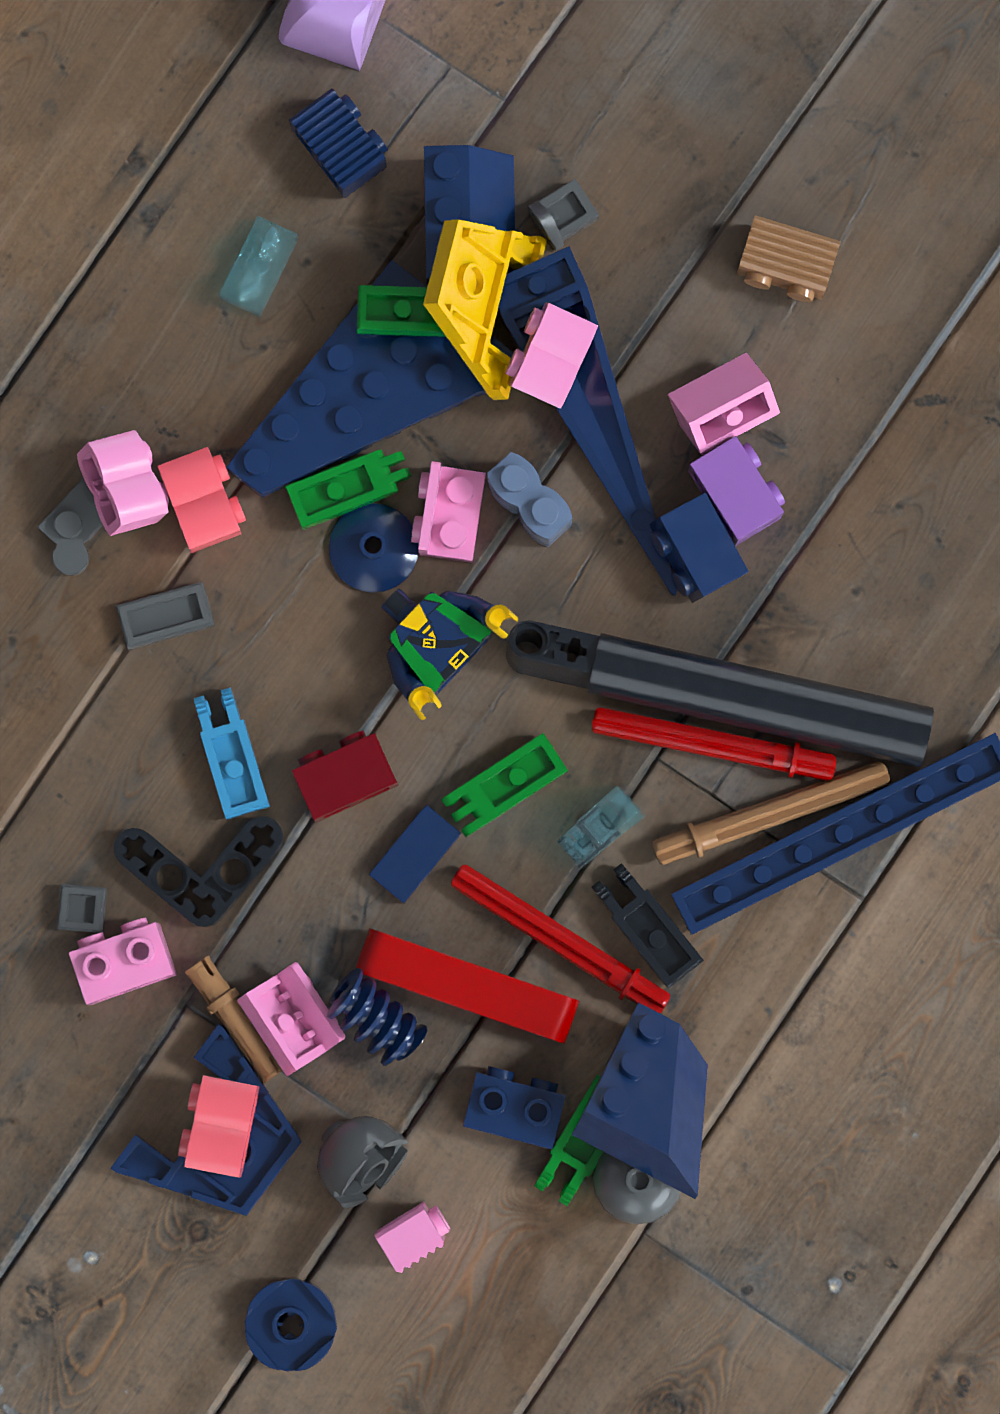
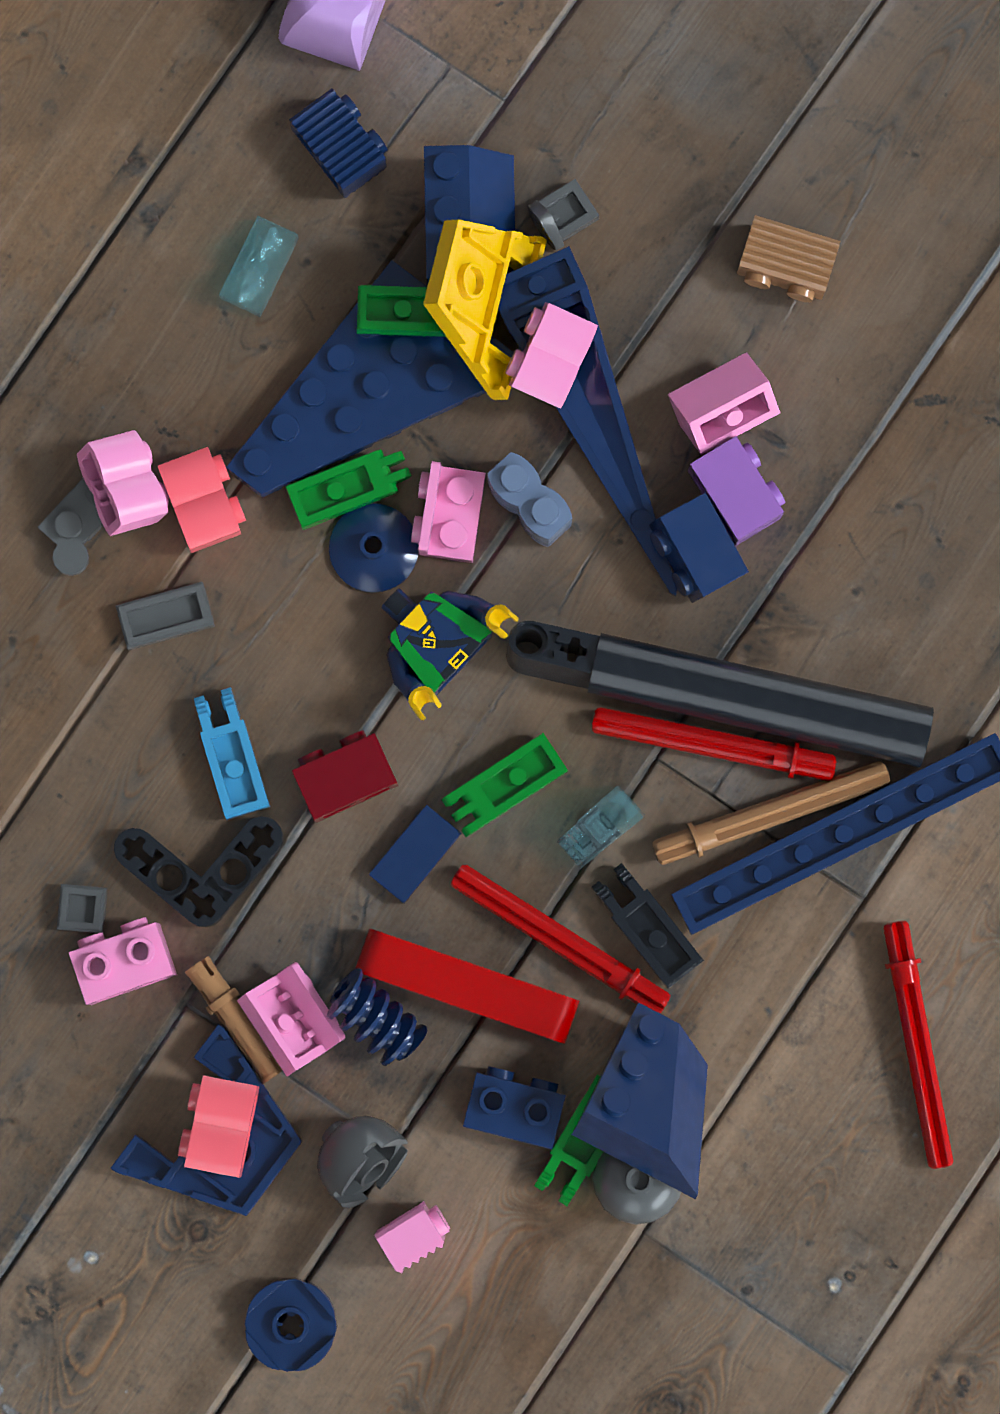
(918, 1043): none -> red axle

